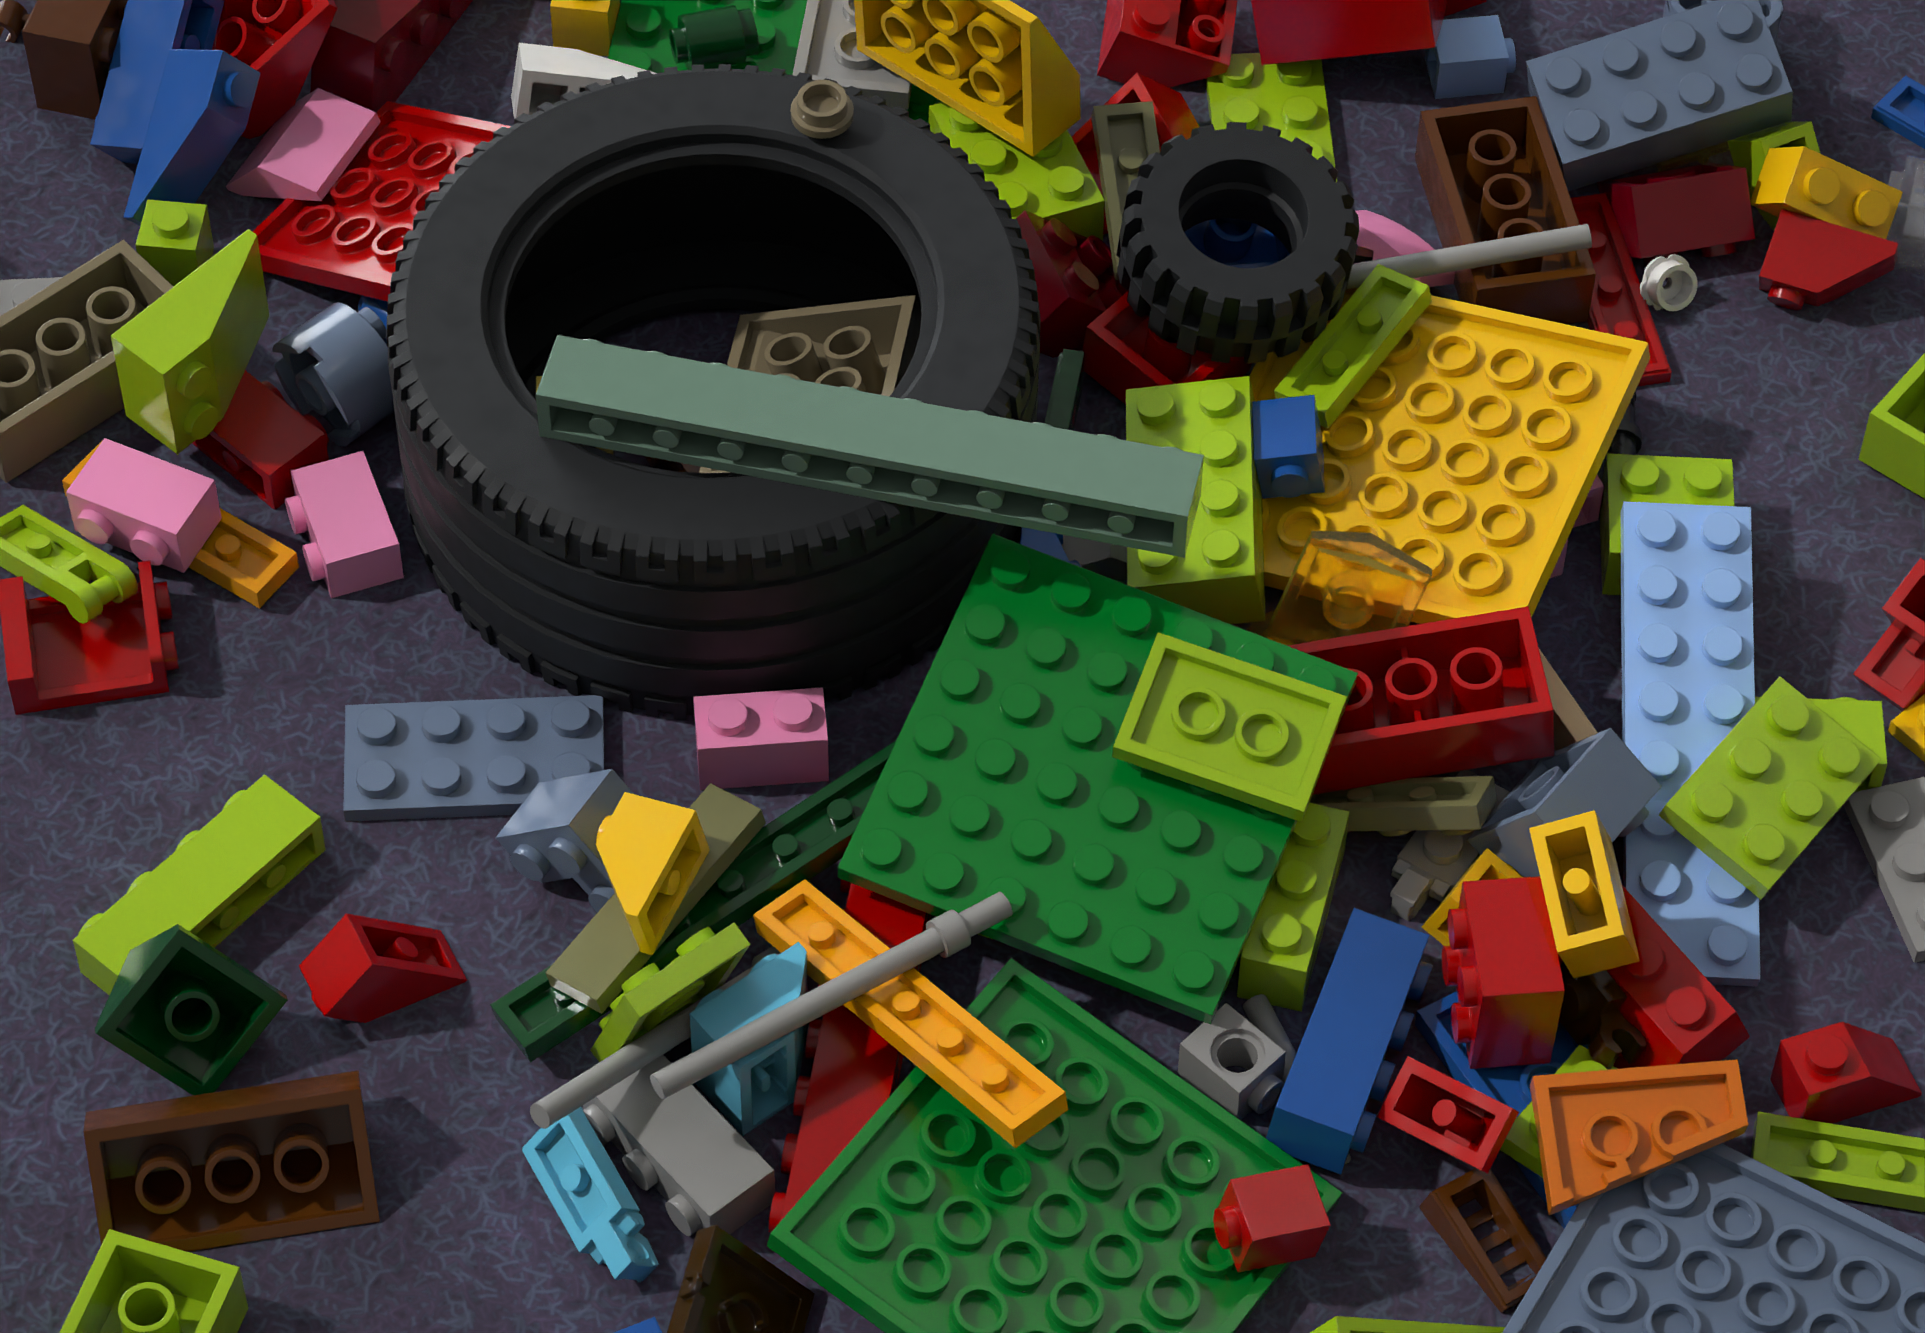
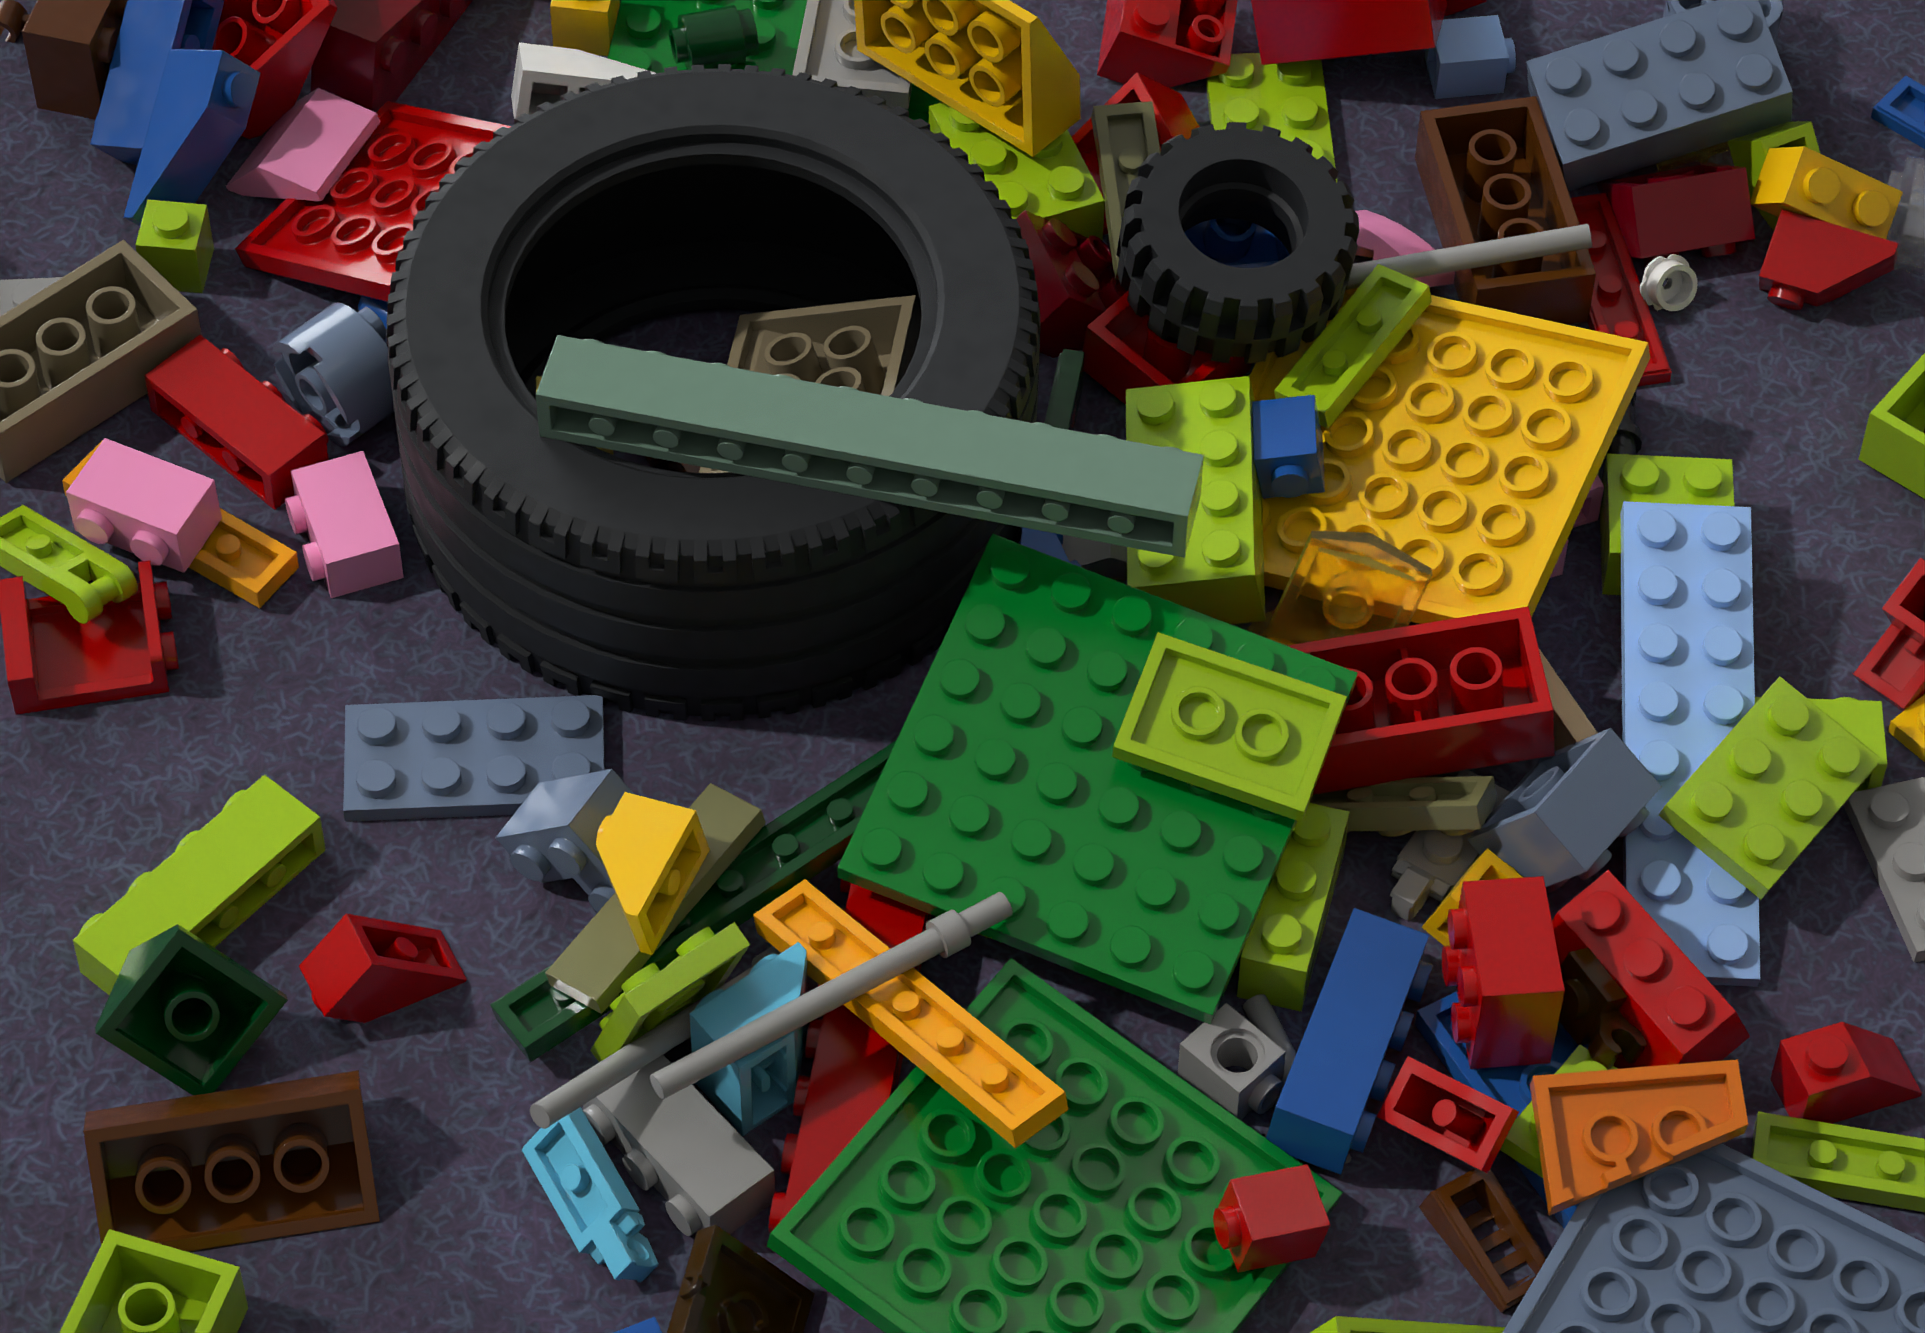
(192, 346): lime slope -> none
(761, 738): bright pink brick -> none
(822, 109): dark tan plate -> none
(1584, 894): yellow brick -> none

